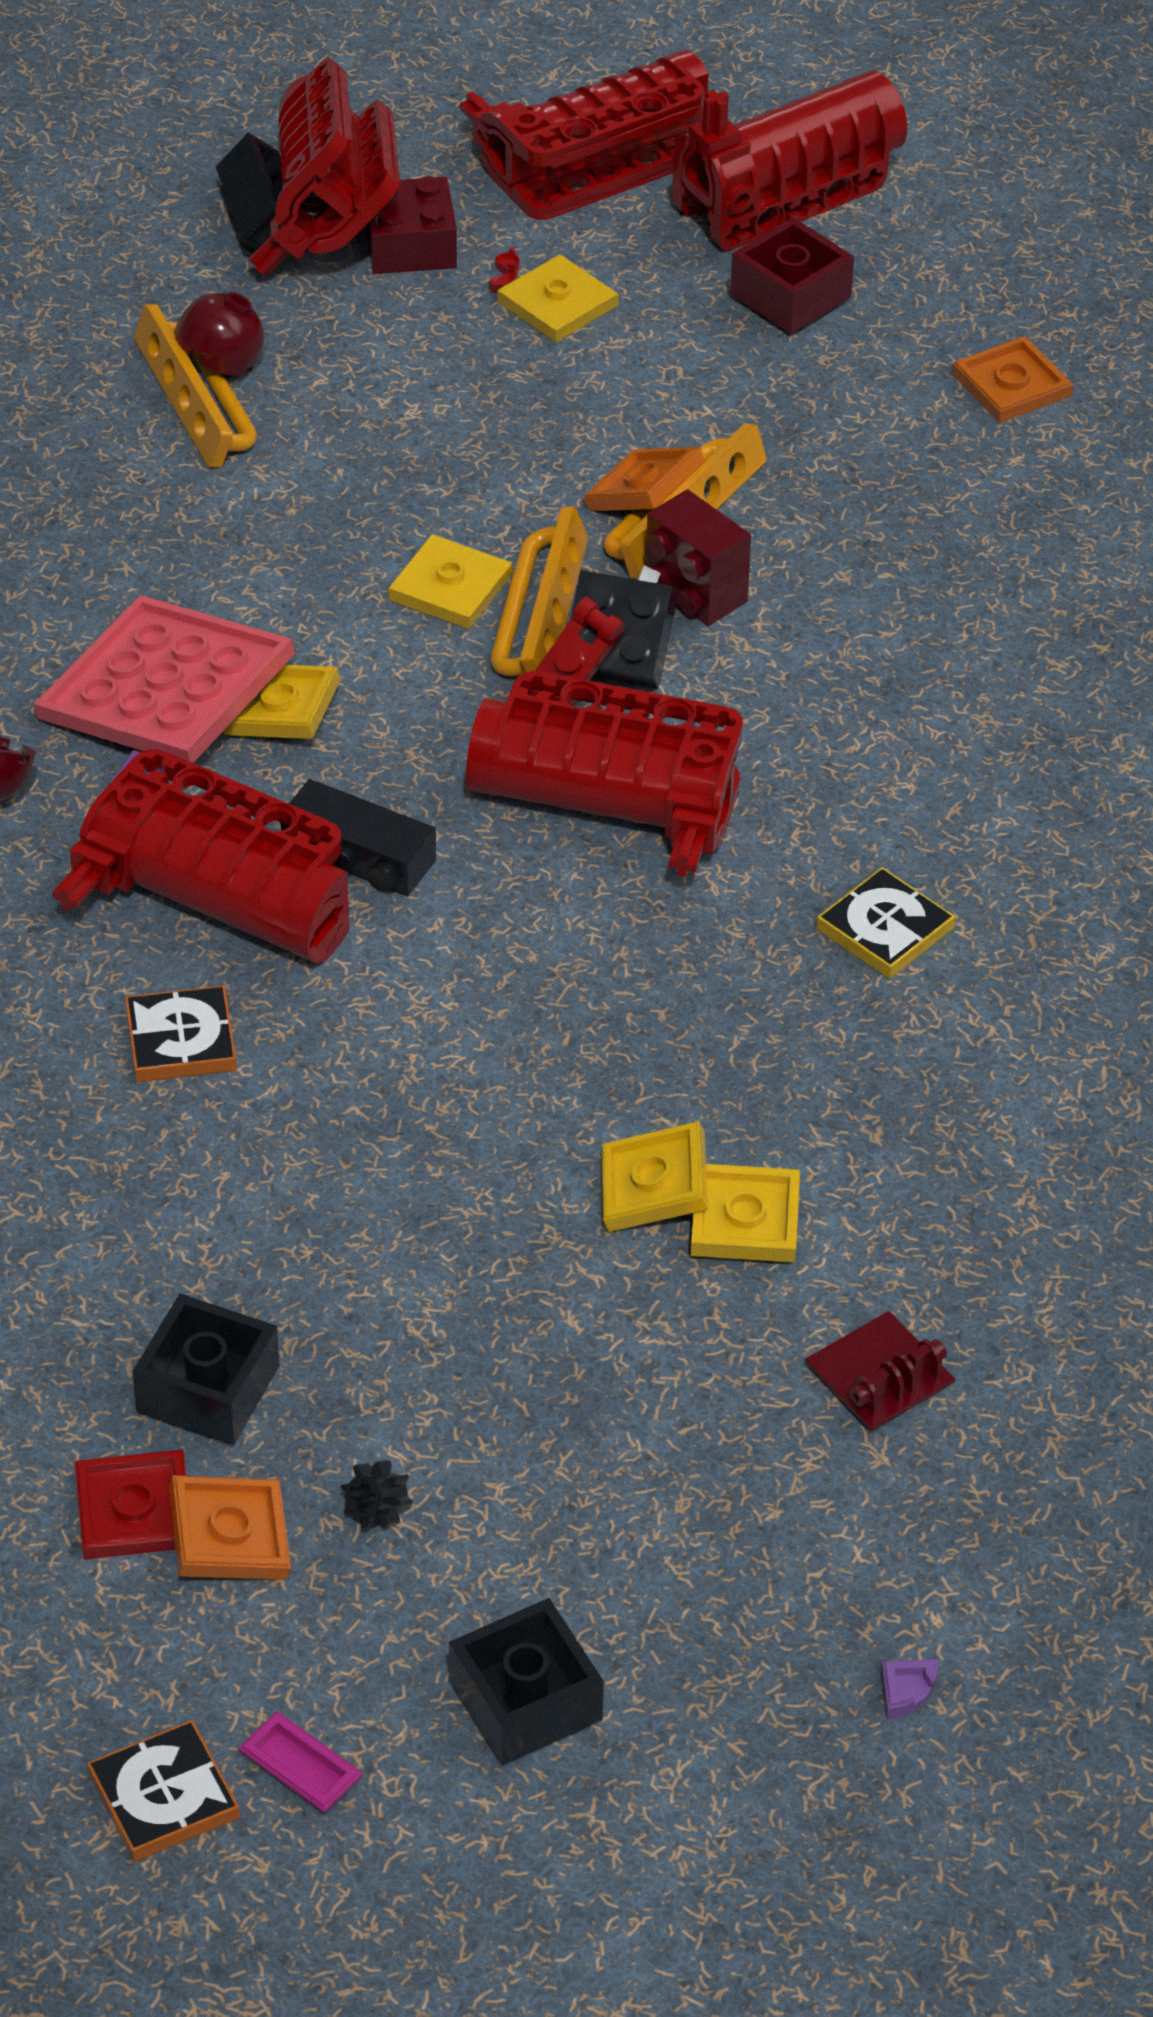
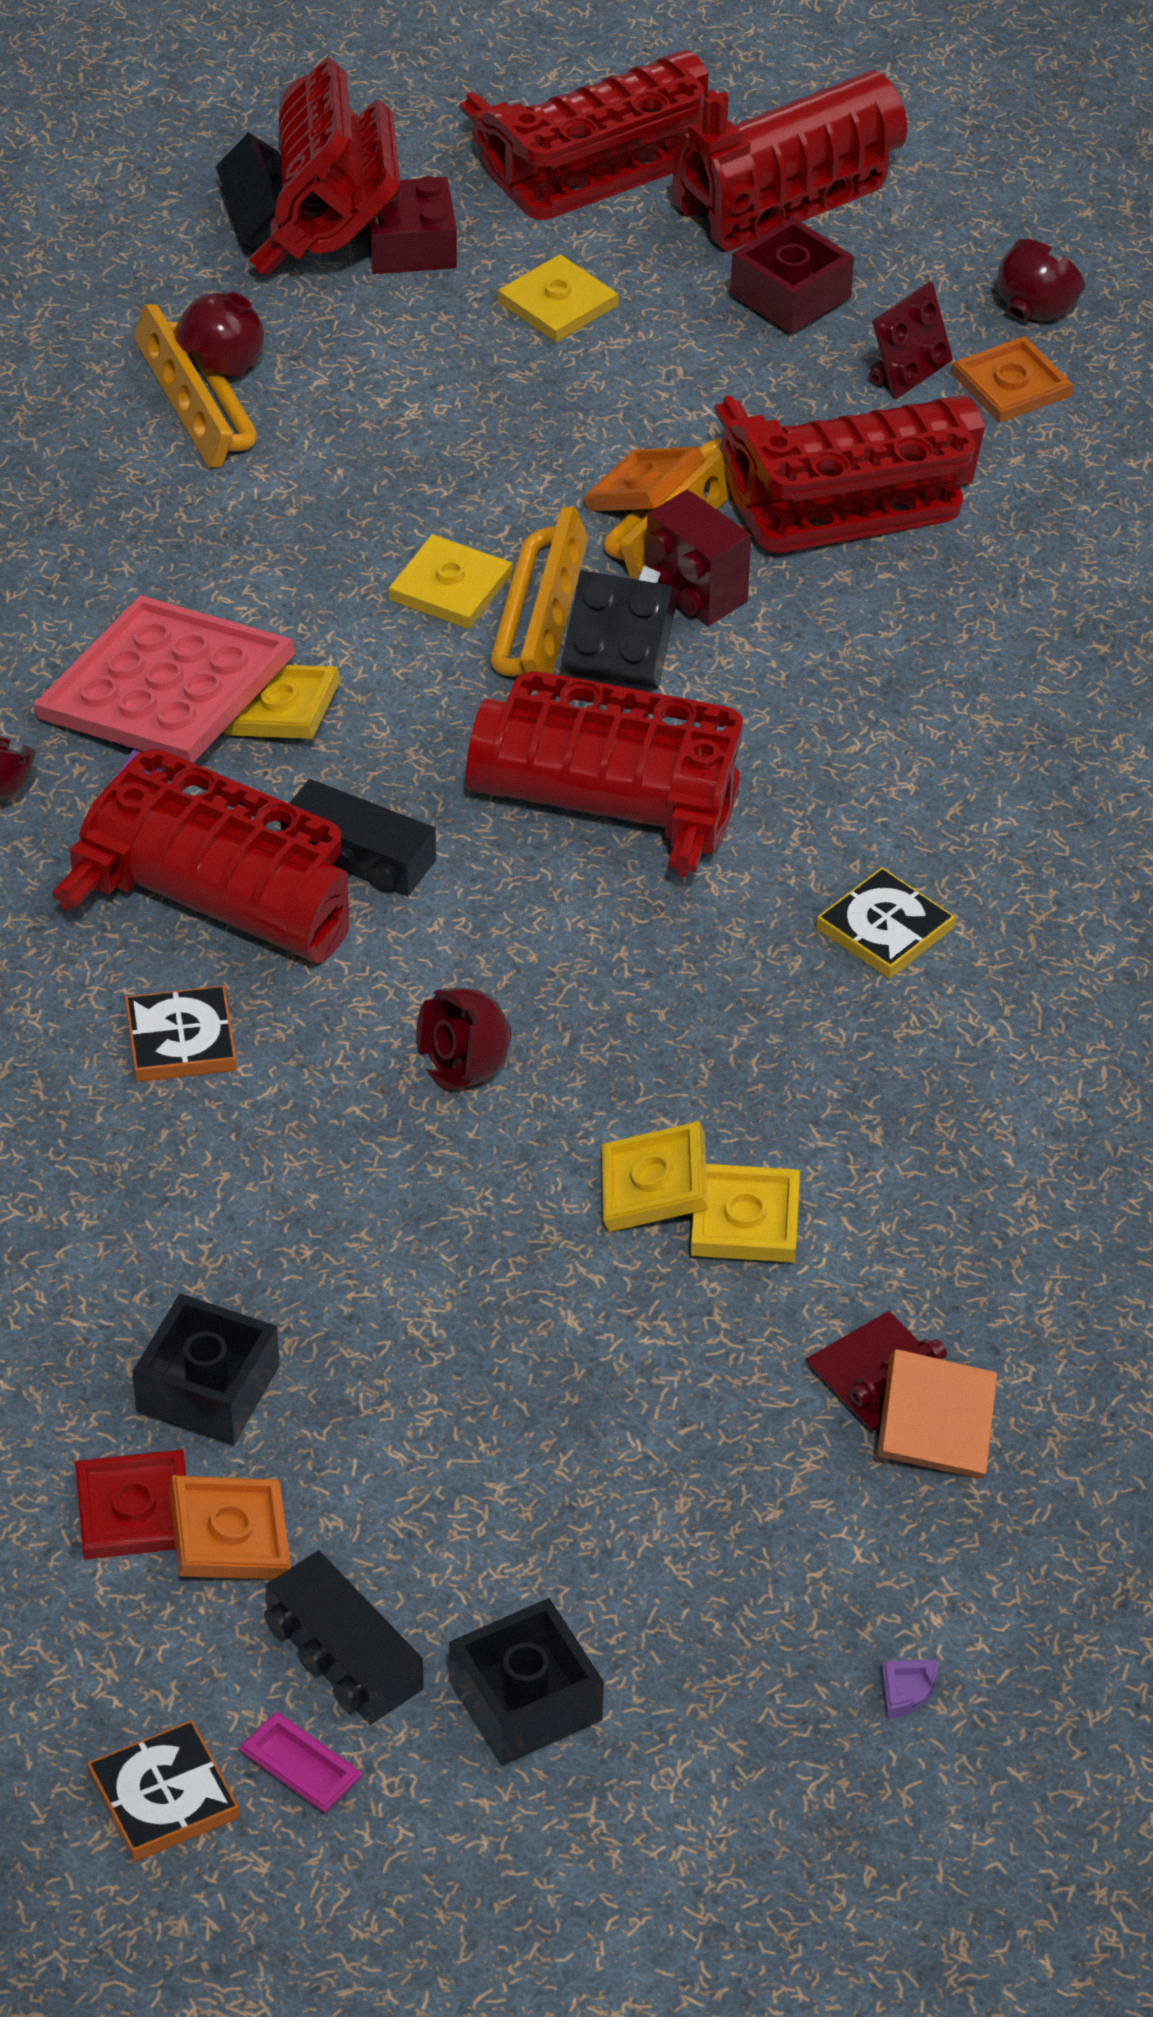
(343, 1638): none -> black brick
(375, 1480): black gear -> none
(466, 1028): none -> dark red cylinder
(509, 265): red piece -> none
(573, 655): red plate -> none
(849, 470): none -> red piece
(910, 342): none -> dark red hinge
(937, 1414): none -> orange tile
(1037, 284): none -> dark red cylinder

